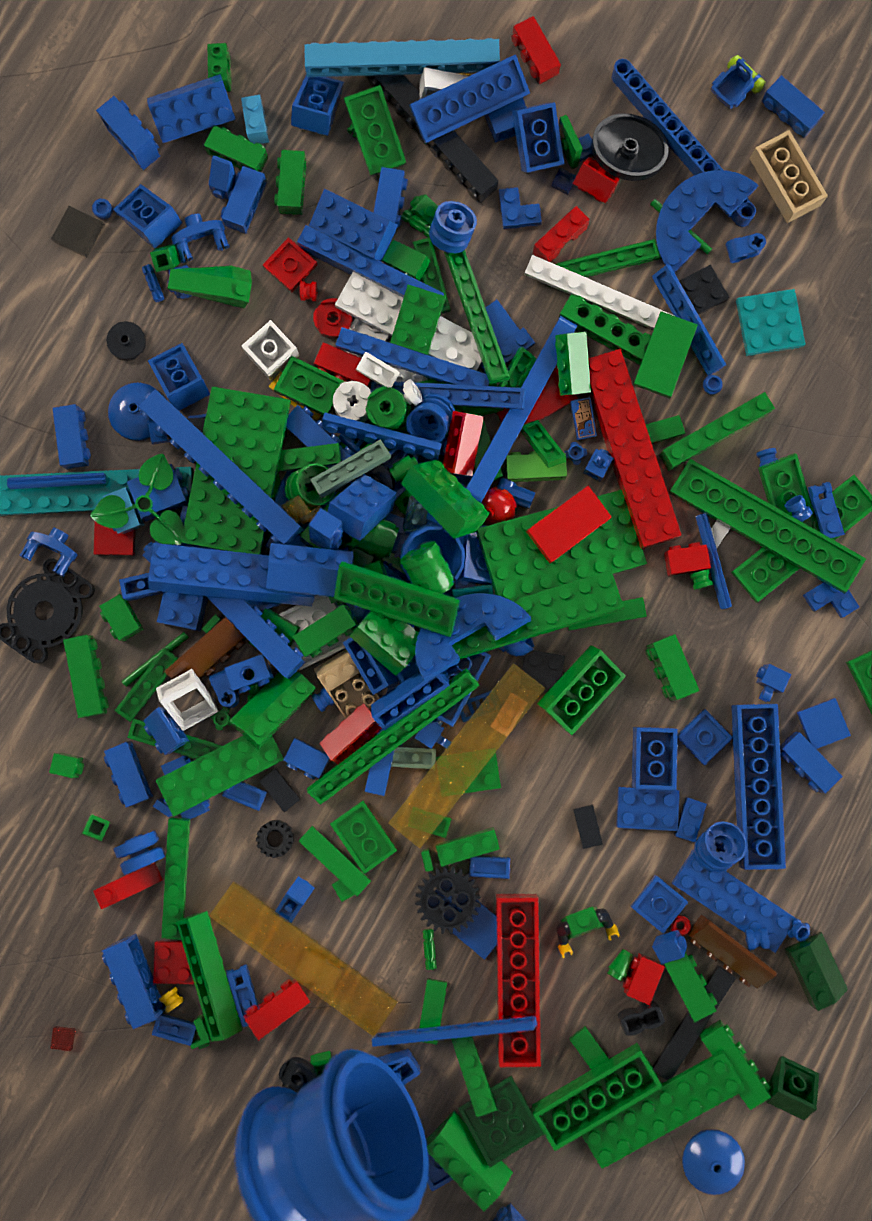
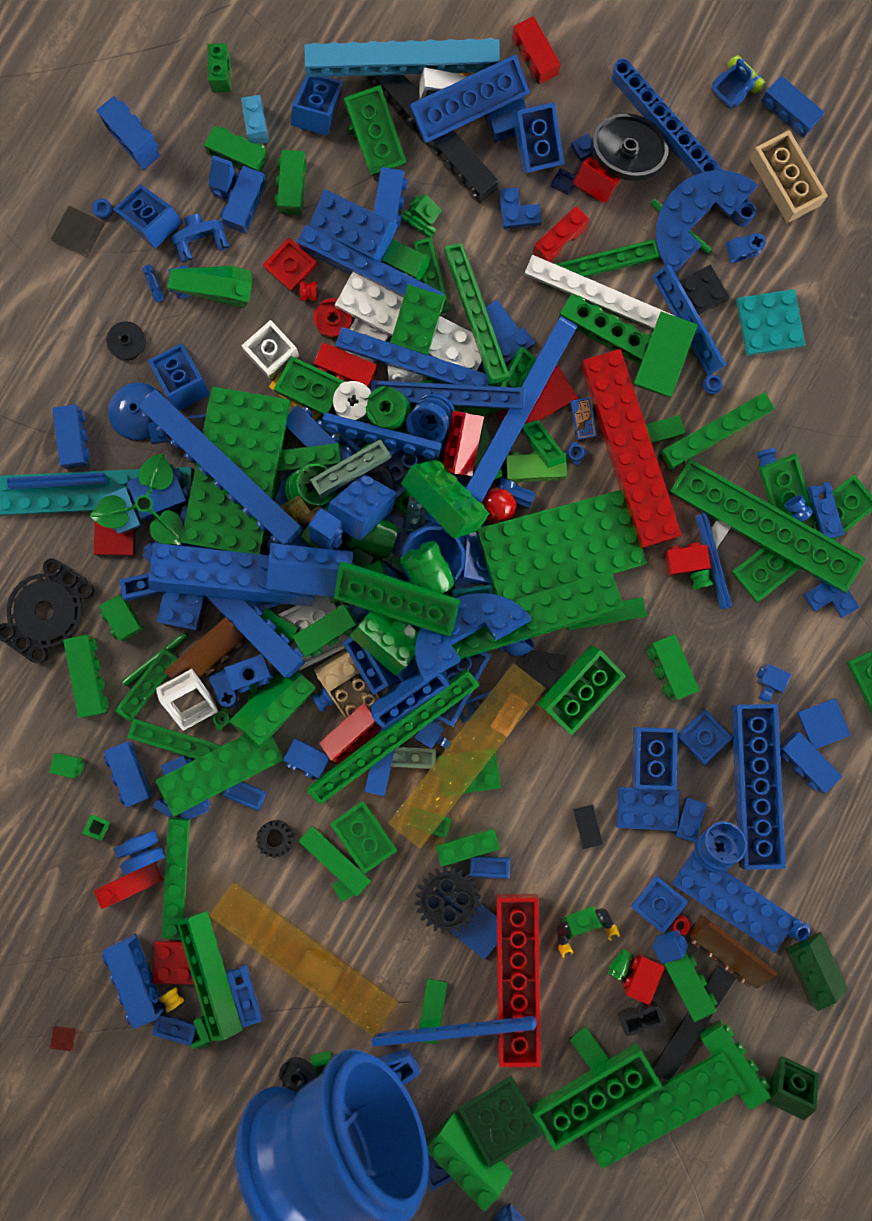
(54, 541): blue connector -> none
(165, 258): green brick -> none
(165, 731): blue slope -> none
(191, 108): blue brick -> none
(212, 623): green tile -> none
(276, 1008): red brick -> none
(280, 790): black tile -> none
(294, 899): blue slope -> none
(377, 370): white plate -> none
(402, 467): green brick -> none
(412, 393): white plate -> none
(427, 861): green tile -> none
(429, 949): green axle -> none
(452, 227): blue wheel -> none
(474, 1075): green plate -> none
(568, 524): red tile -> none
(570, 143): green plate -> none
(573, 363): brick -> none
(598, 464): blue brick -> none
(711, 1149): blue dish -> none
(757, 938): blue wheel -> none

